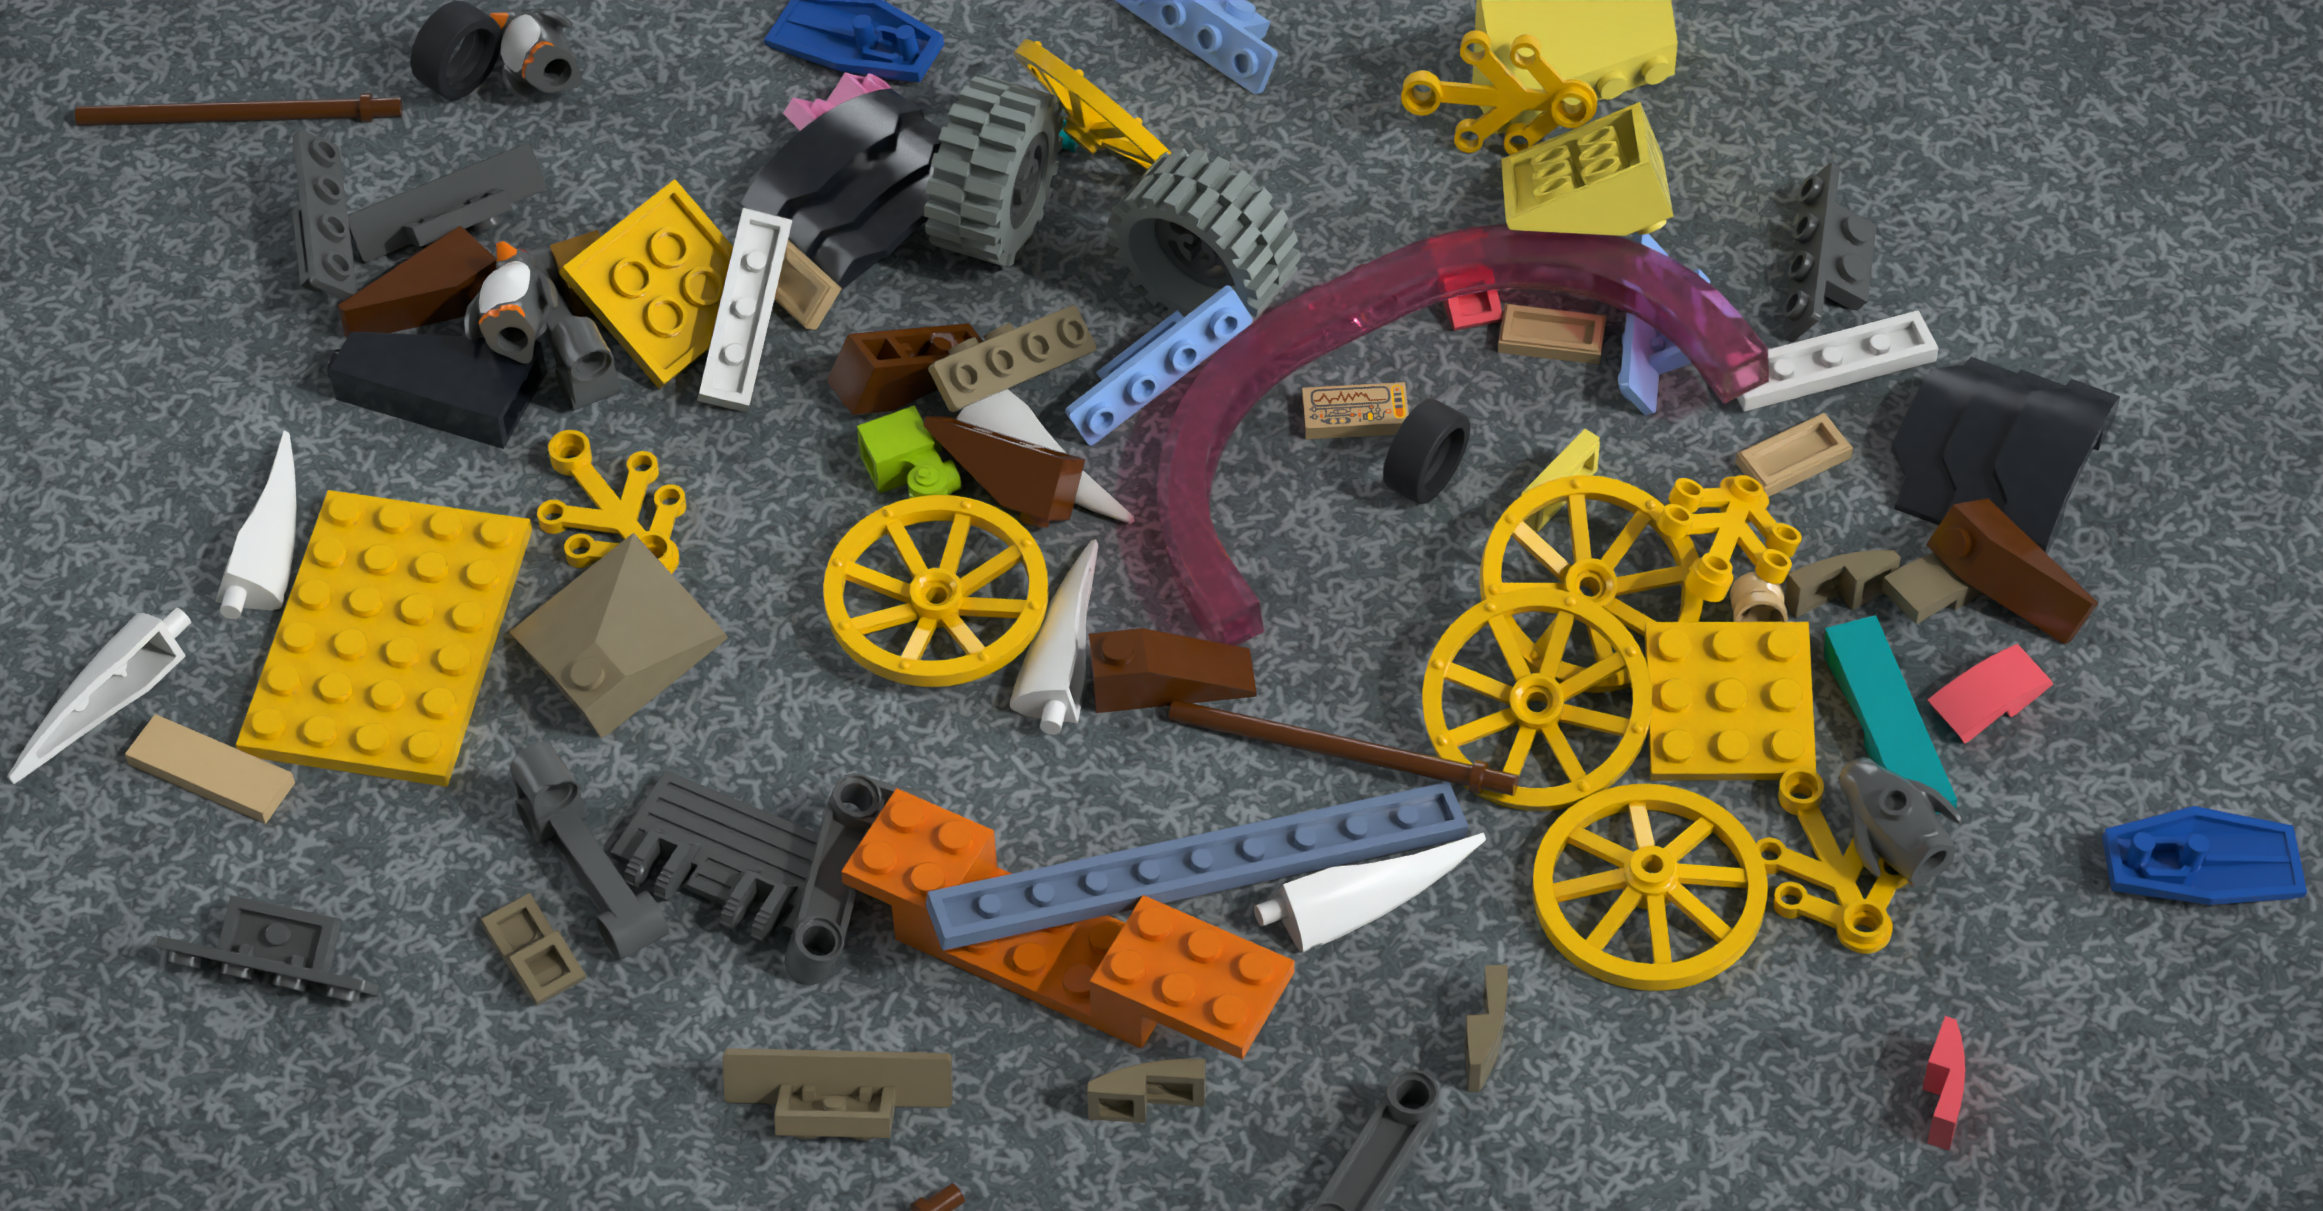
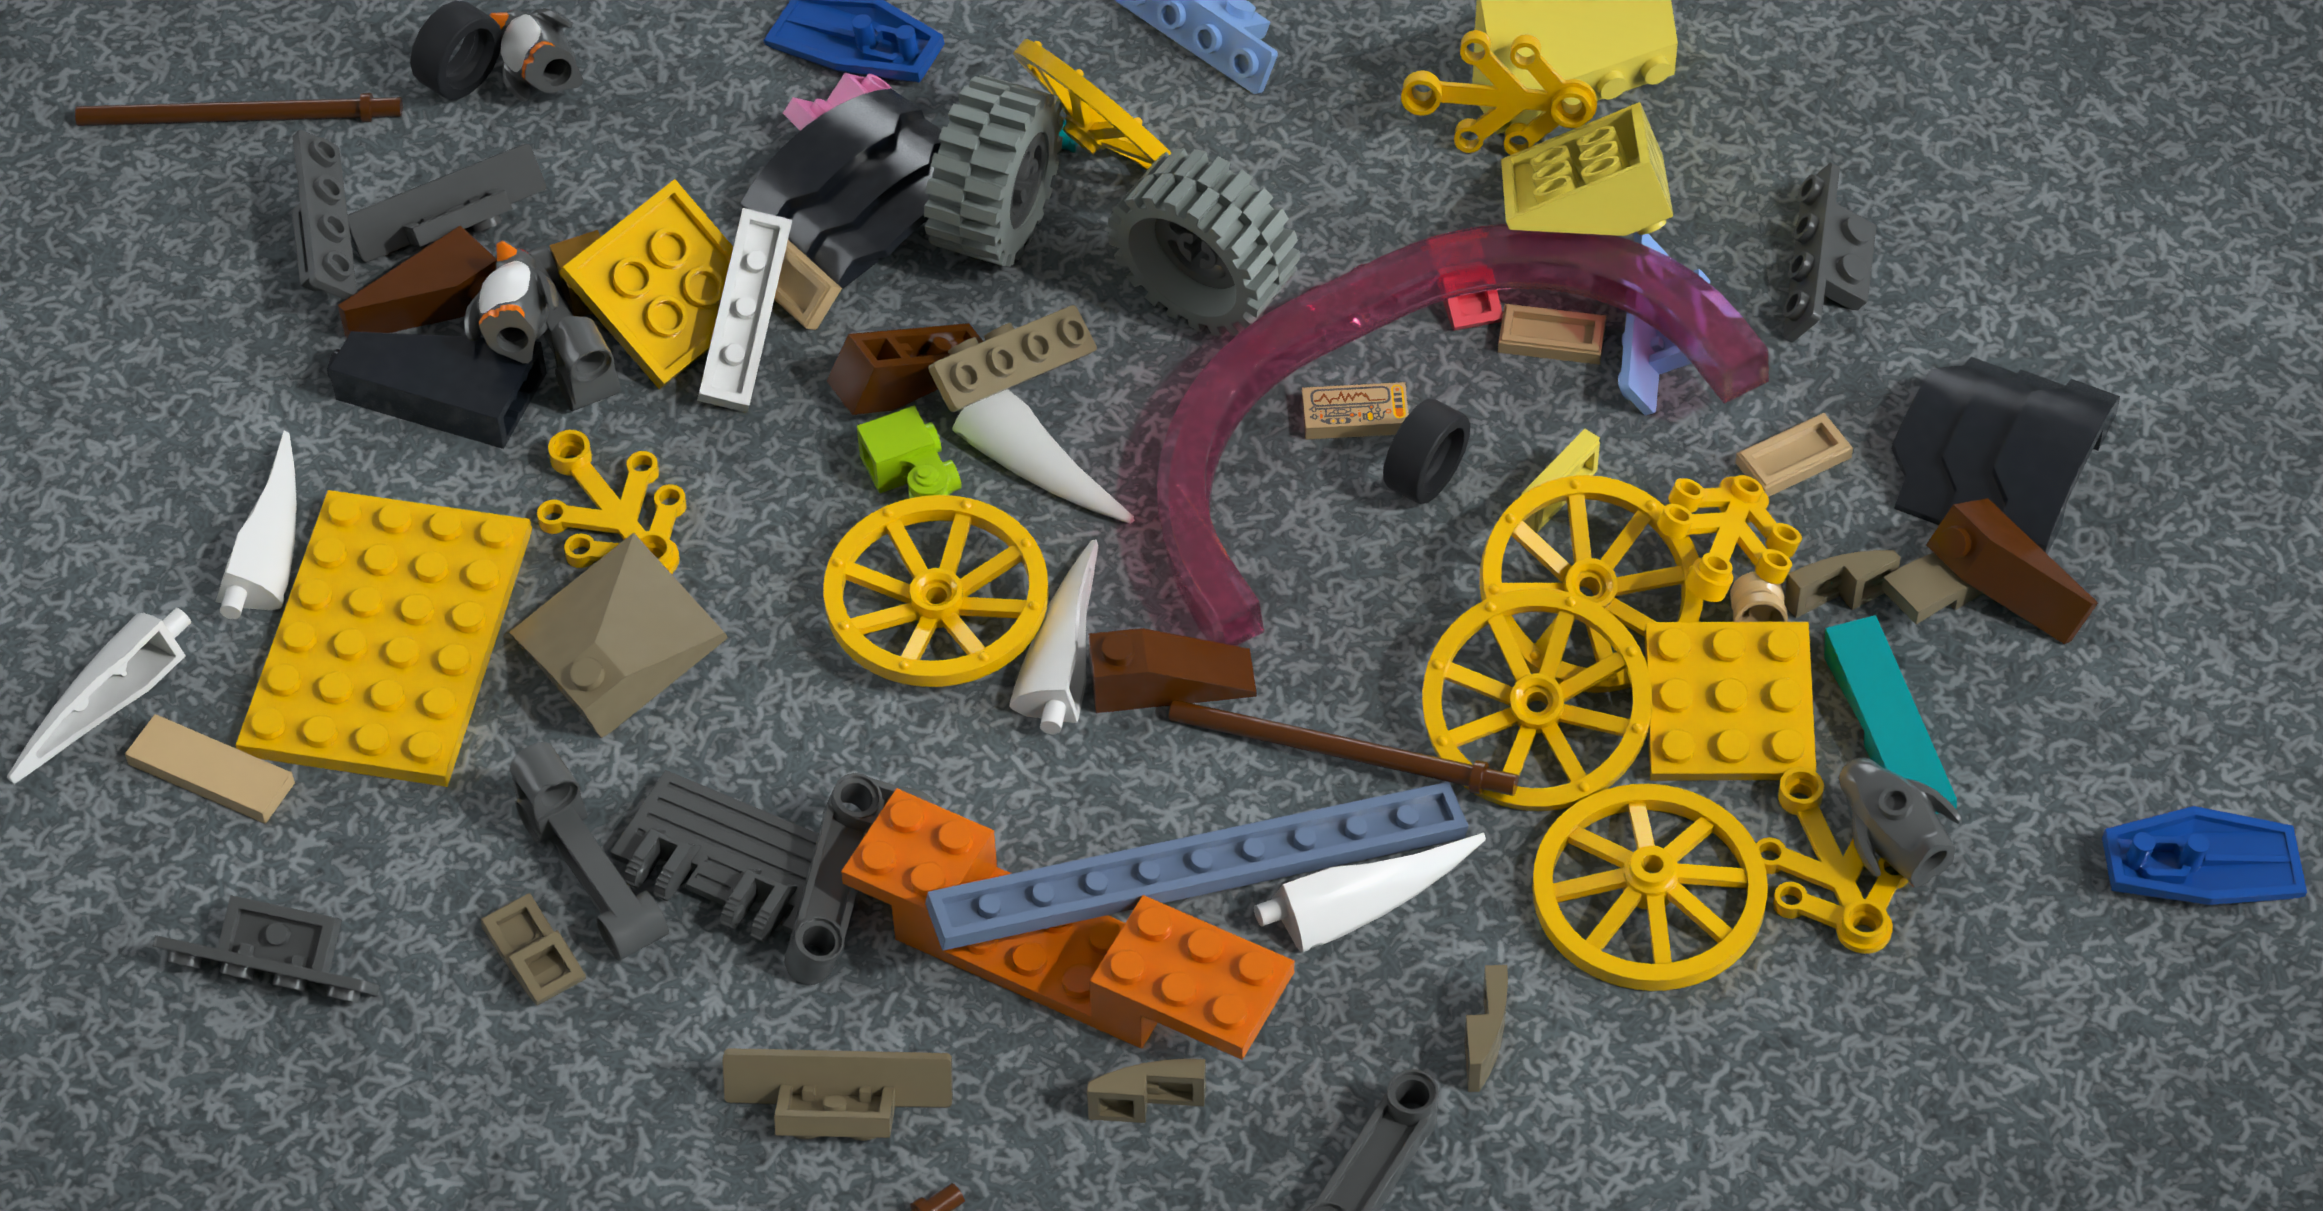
(1014, 471): reddish brown slope -> none
(1157, 363): light blue bracket -> none
(1843, 359): white plate -> none
(1946, 1078): coral slope -> none
(1988, 690): coral slope -> none

